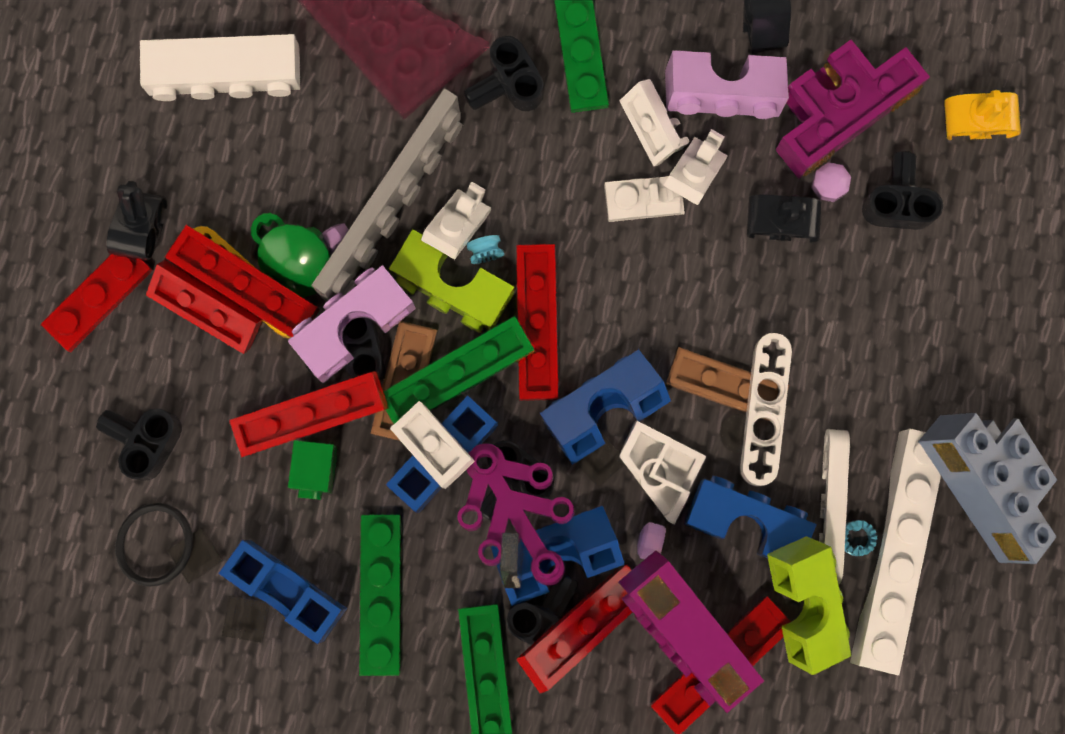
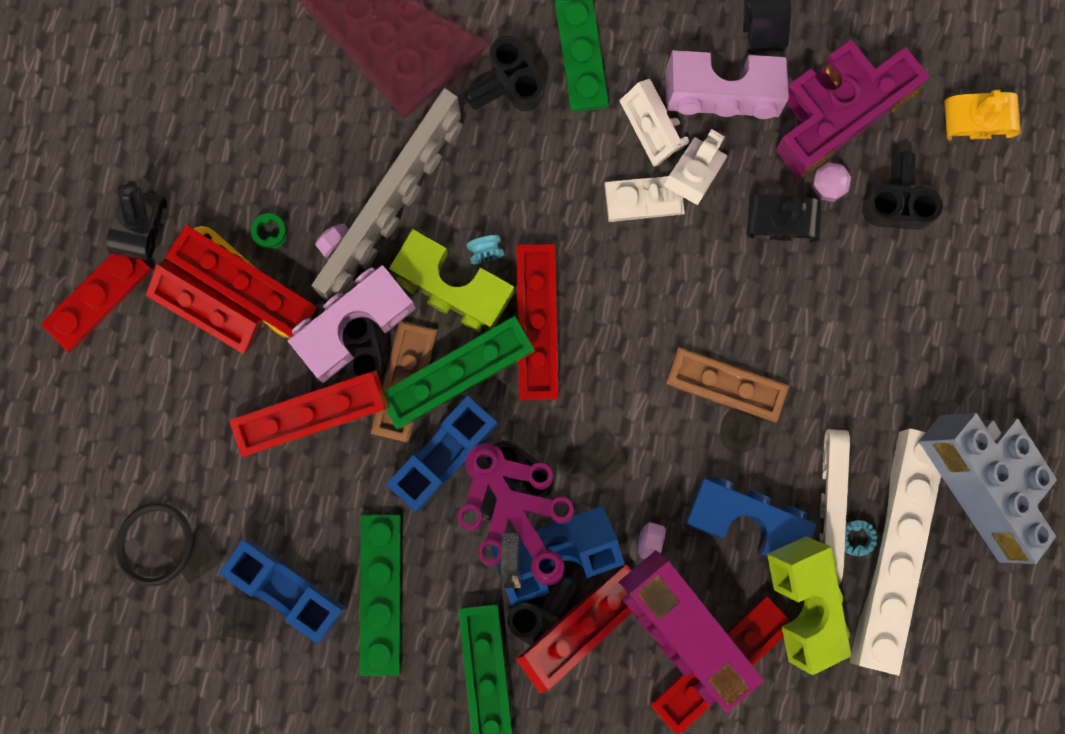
(140, 439): black beam -> none
(220, 66): white brick -> none
(293, 257): green dish -> none
(312, 469): green brick -> none
(432, 445): white plate -> none
(457, 221): white plate -> none
(626, 385): blue arch -> none
(661, 467): white slope -> none
(770, 410): white beam -> none

